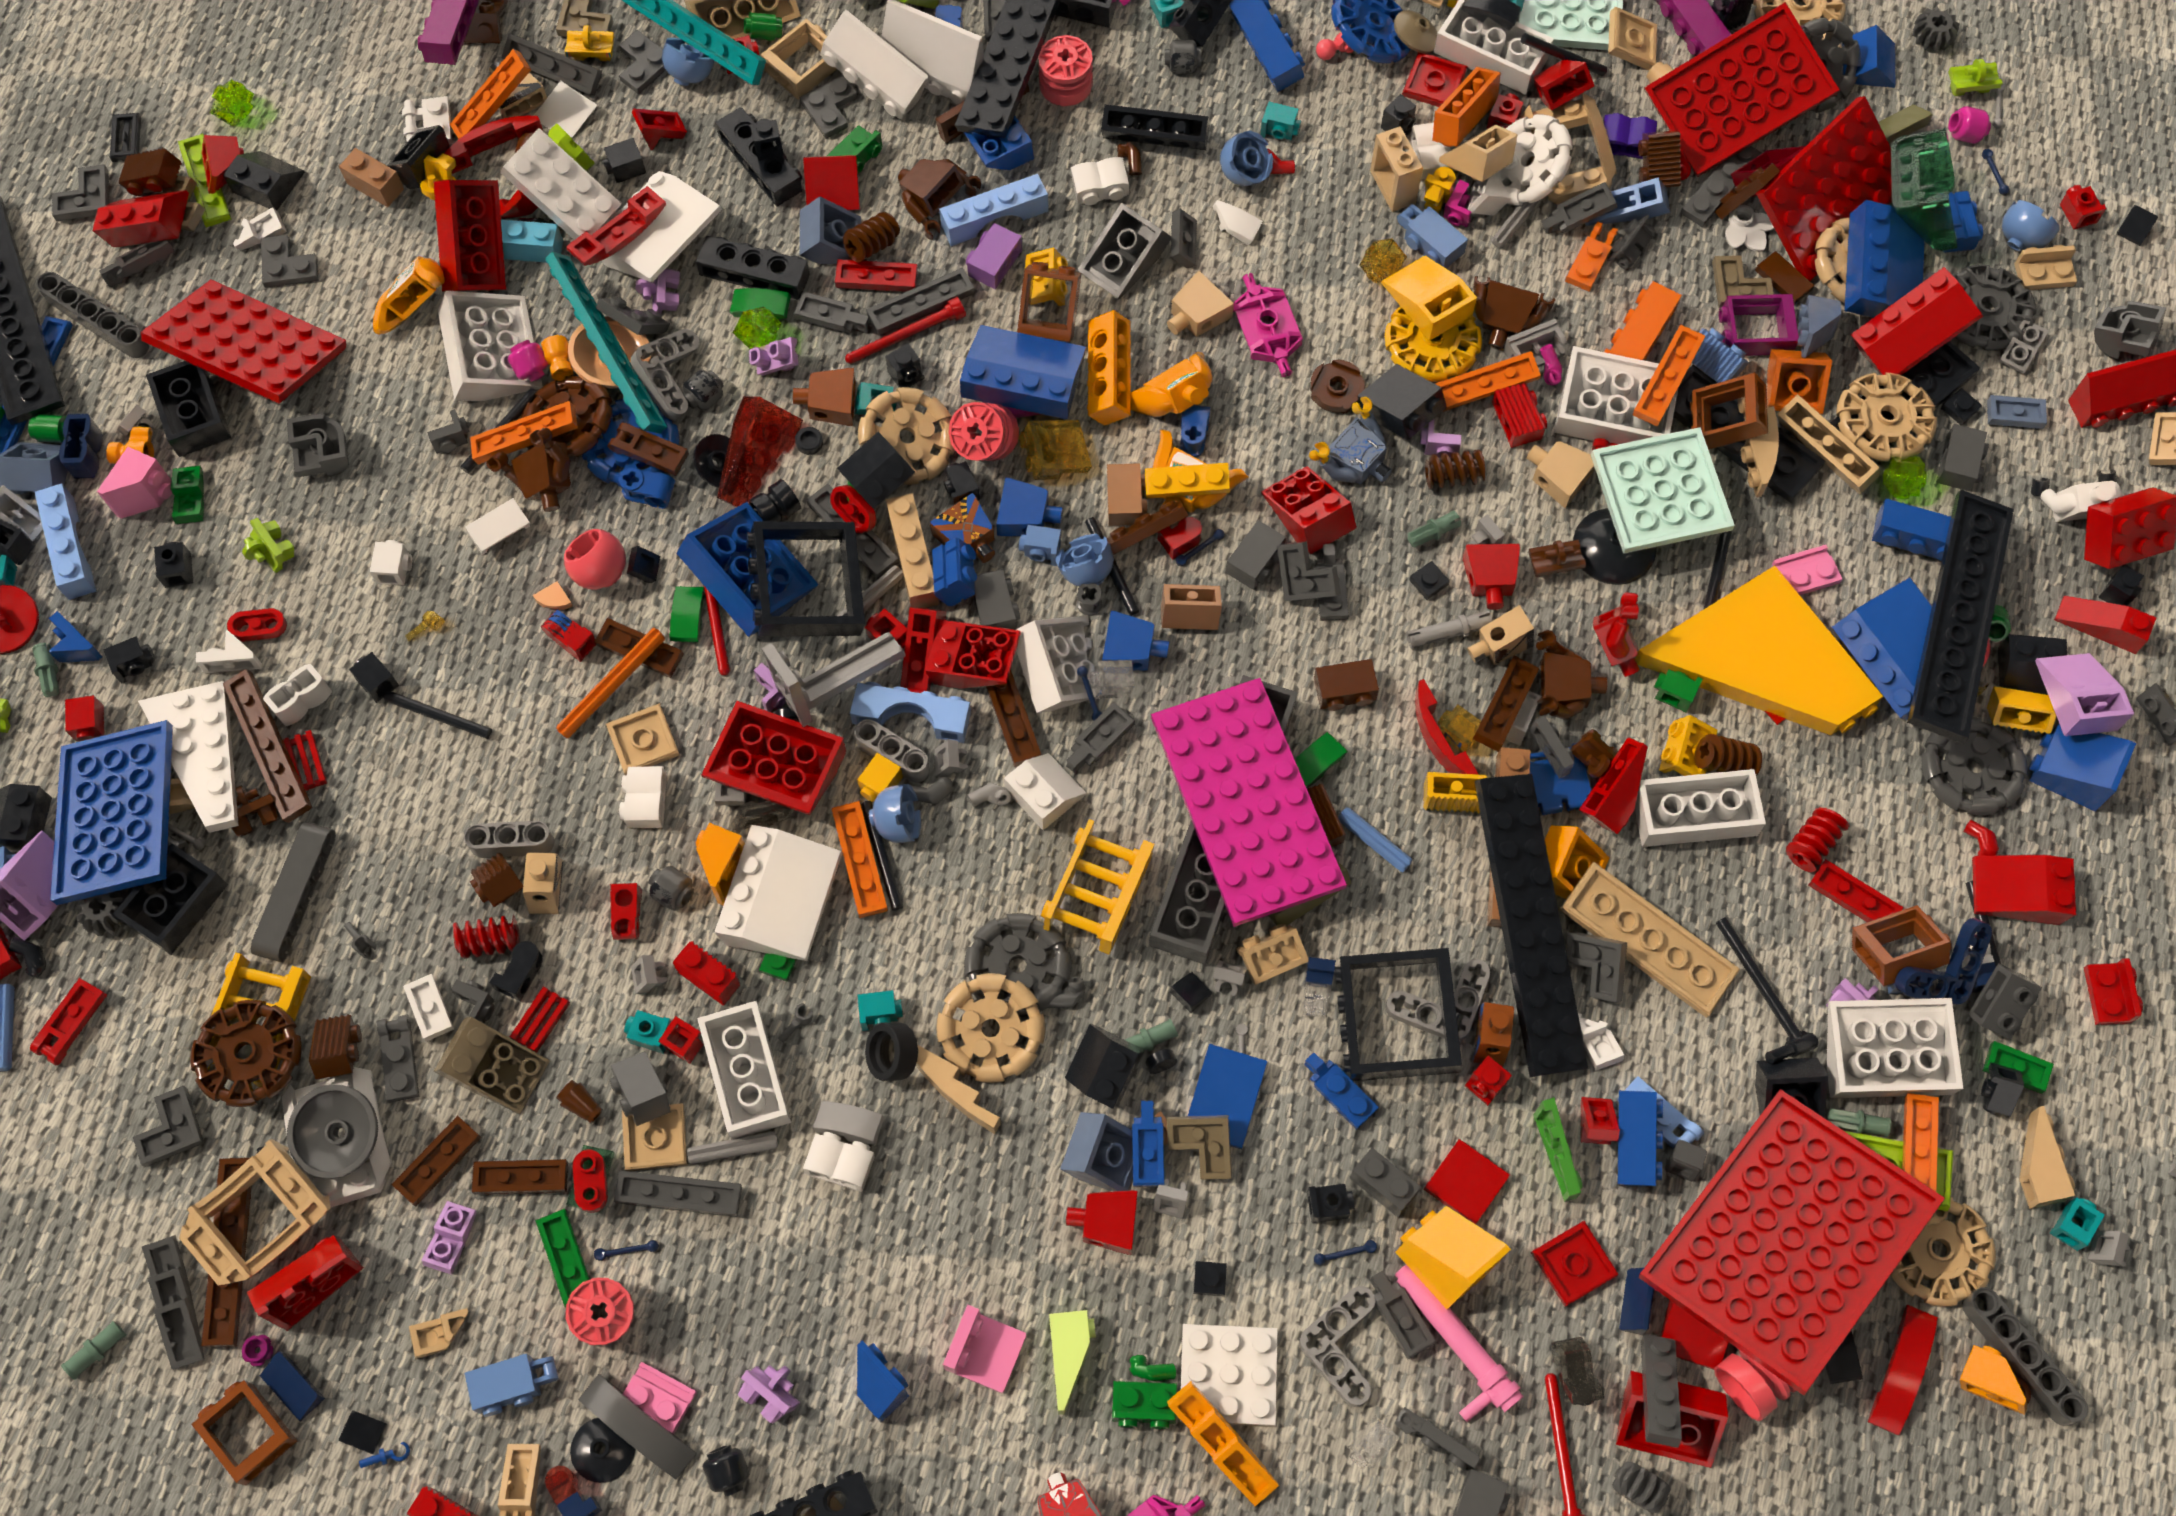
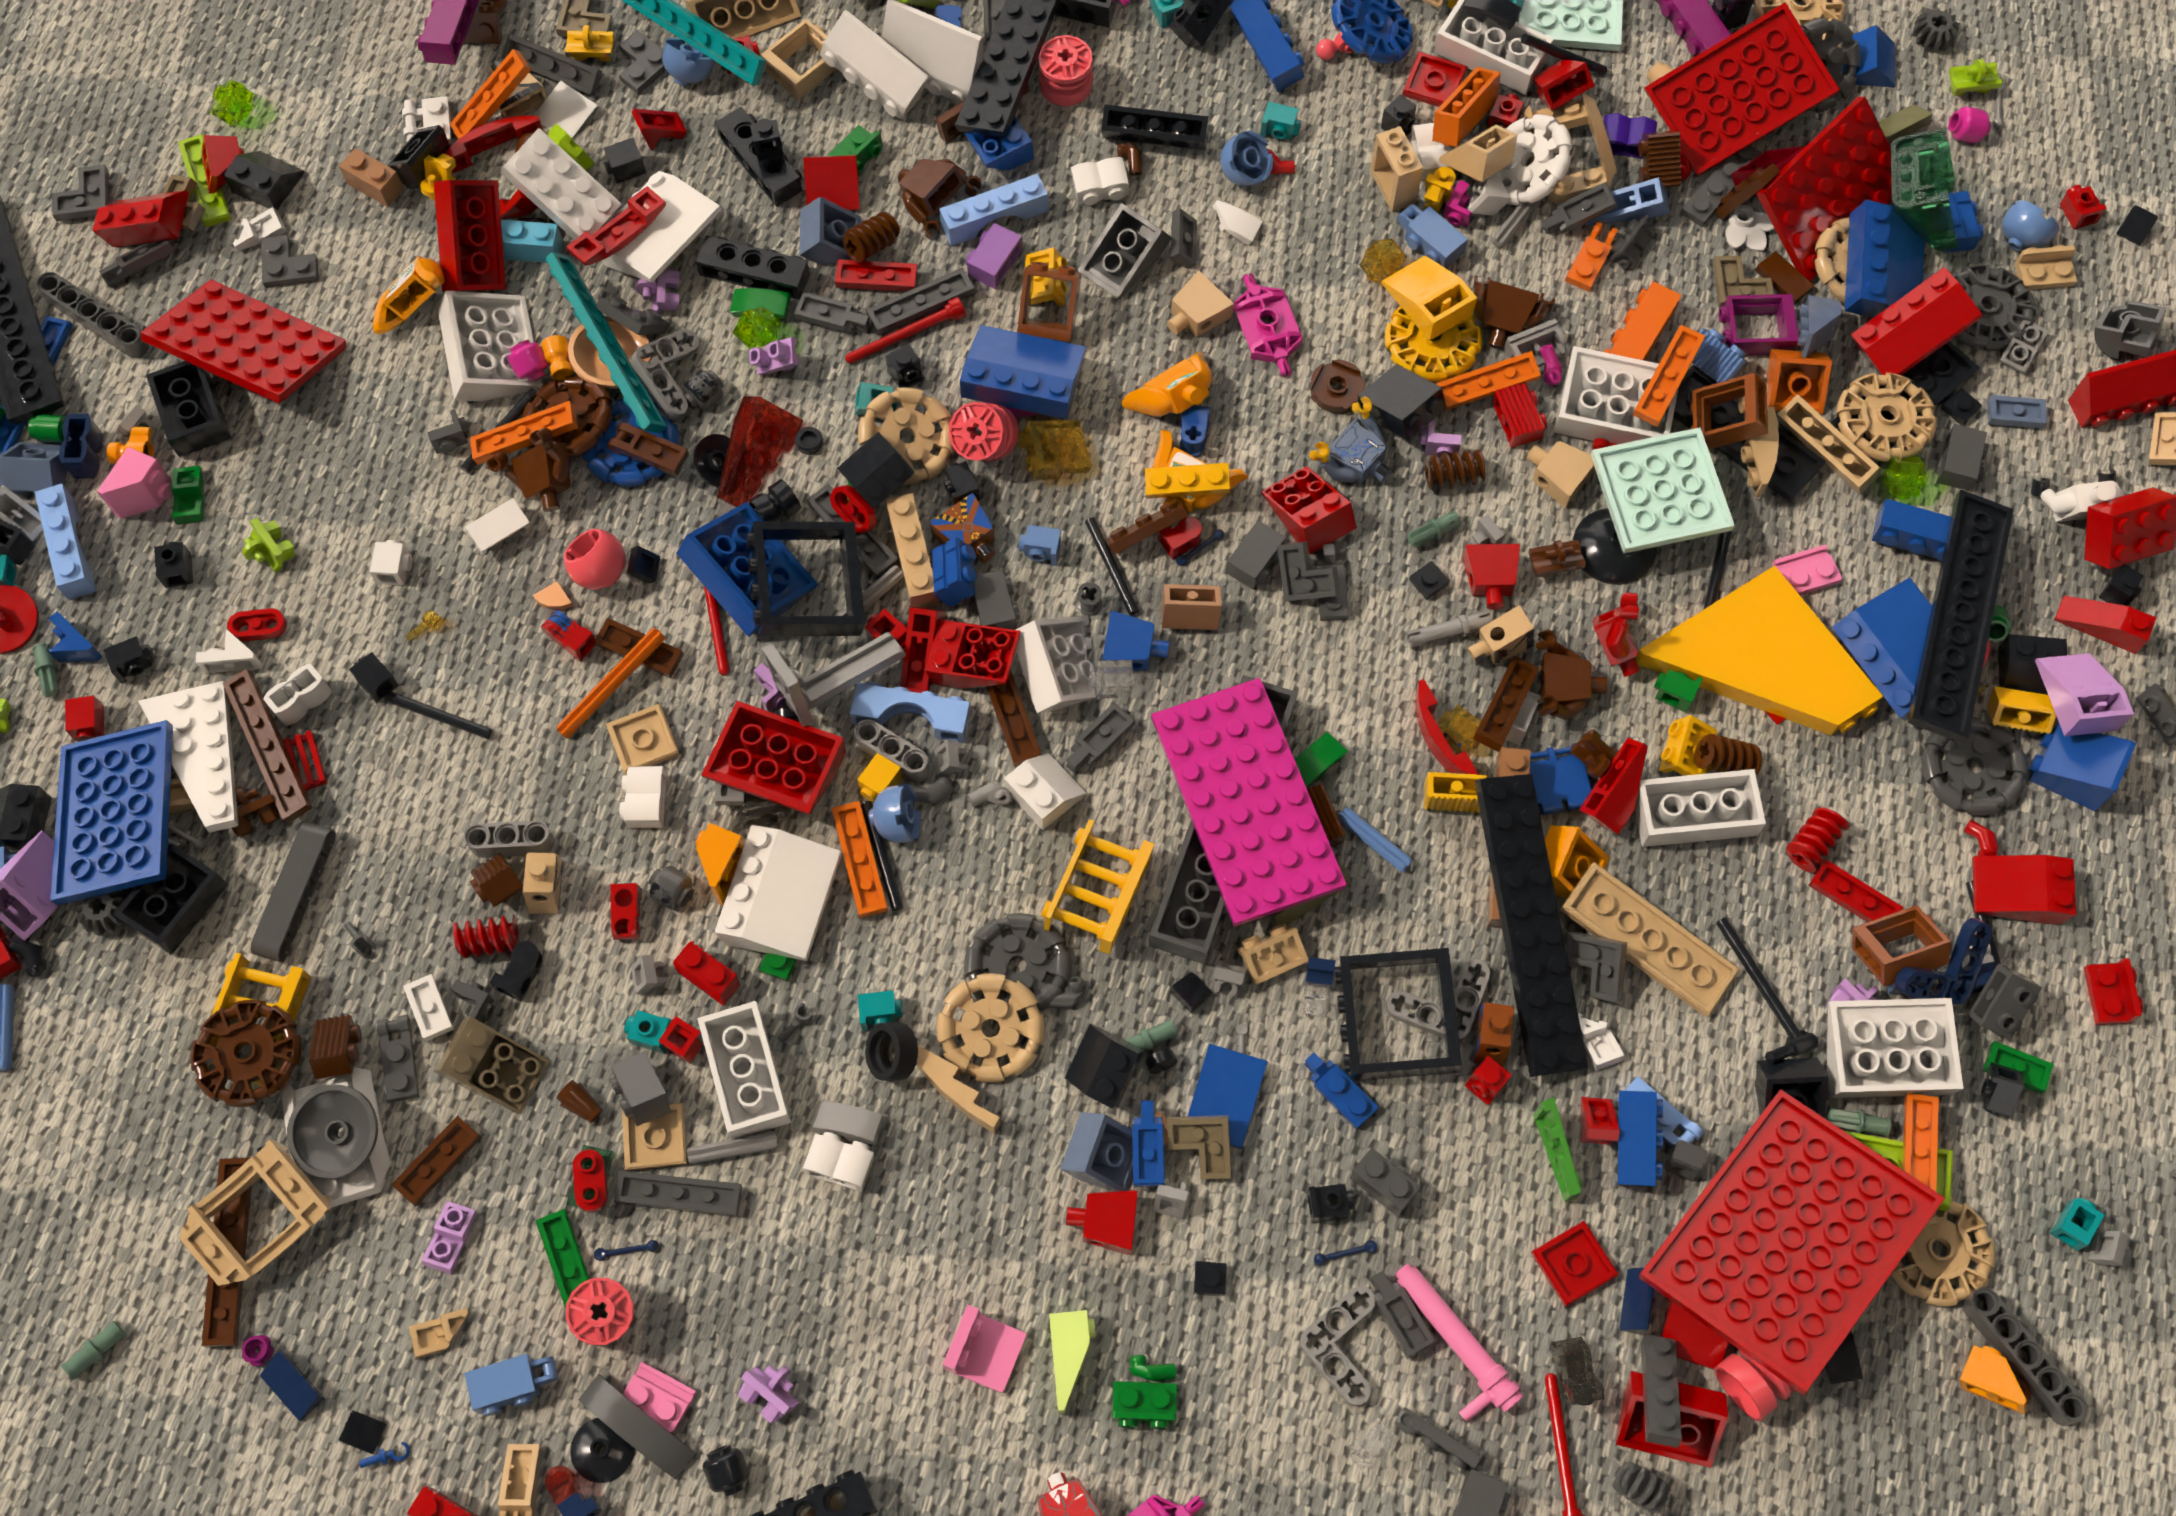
(67, 1021): red plate -> none
(135, 136): black tile -> none
(149, 172): reddish brown brick -> none
(173, 1302): dark grey slope -> none
(176, 1134): dark grey plate -> none
(263, 1455): dark orange window -> none
(304, 1283): red wedge -> none
(317, 445): dark grey brick -> none
(520, 1176): reddish brown plate -> none
(530, 1013): red tile -> none
(649, 489): blue piece -> none
(686, 614): green slope -> none
(763, 26): green brick -> none
(824, 102): dark grey plate -> none
(829, 396): dark orange torso -> none
(876, 1385): blue slope -> none
(1024, 506): blue torso -> none
(1082, 671): dark blue hinge -> none
(1086, 561): medium blue cylinder -> none
(1109, 368): light orange brick -> none
(1124, 493): medium nougat brick -> none
(1183, 56): dark grey head -> none
(1223, 1443): light orange slope -> none
(1233, 1370): white plate -> none
(1346, 684): reddish brown brick -> none
(1415, 31): dark tan dish -> none
(1450, 1254): yellow slope -> none
(1466, 1181): red tile -> none
(1548, 740): dark grey plate -> none
(1632, 38): tan tile -> none
(1904, 1370): red slope -> none
(1987, 154): dark blue hinge -> none
(2042, 1167): tan slope -> none

